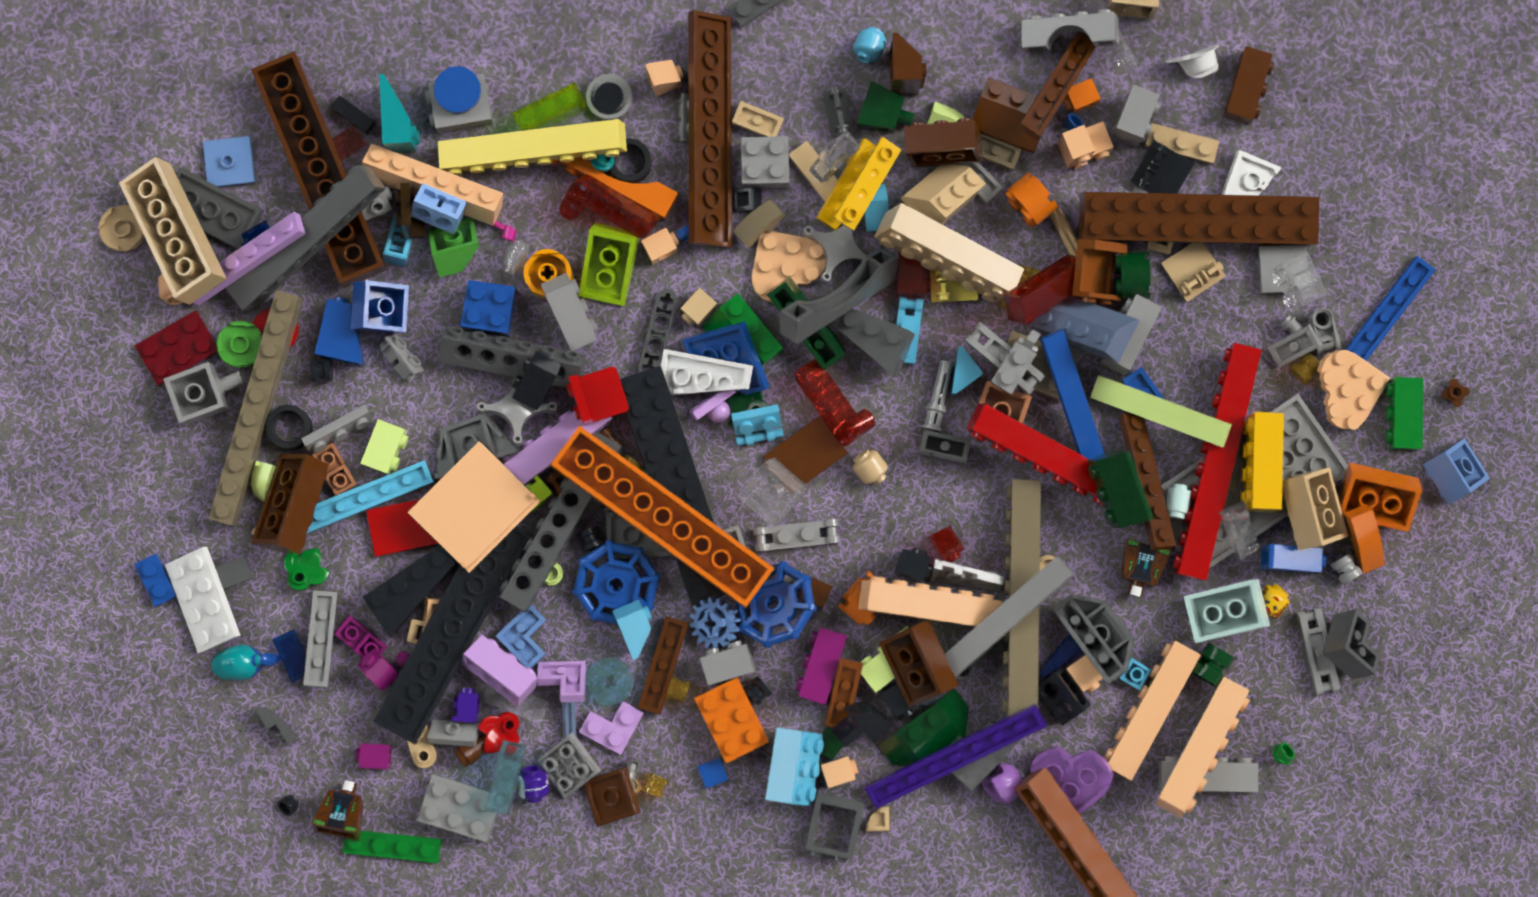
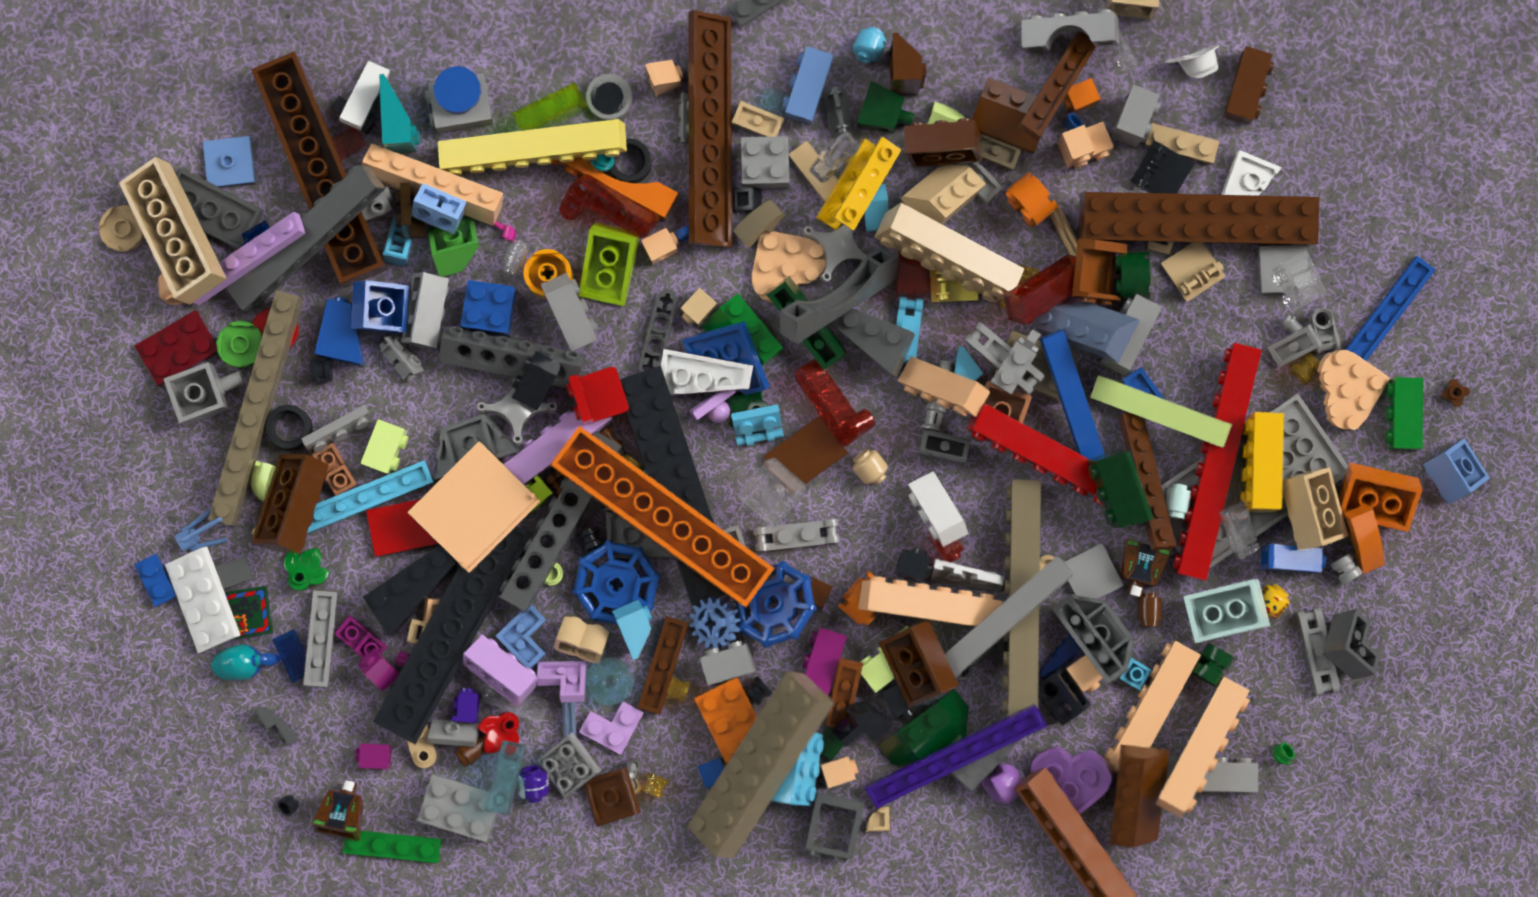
(189, 536): none -> medium blue plant
(251, 611): none -> tile
(363, 96): none -> white tile
(425, 310): none -> light grey brick
(581, 639): none -> tan brick
(760, 764): none -> dark tan brick
(772, 101): none -> clear light blue tile
(807, 85): none -> medium blue brick
(937, 509): none -> white brick
(943, 386): none -> light nougat brick
(1093, 573): none -> light grey tile
(1137, 789): none -> reddish brown slope
(1149, 610): none -> reddish brown brick

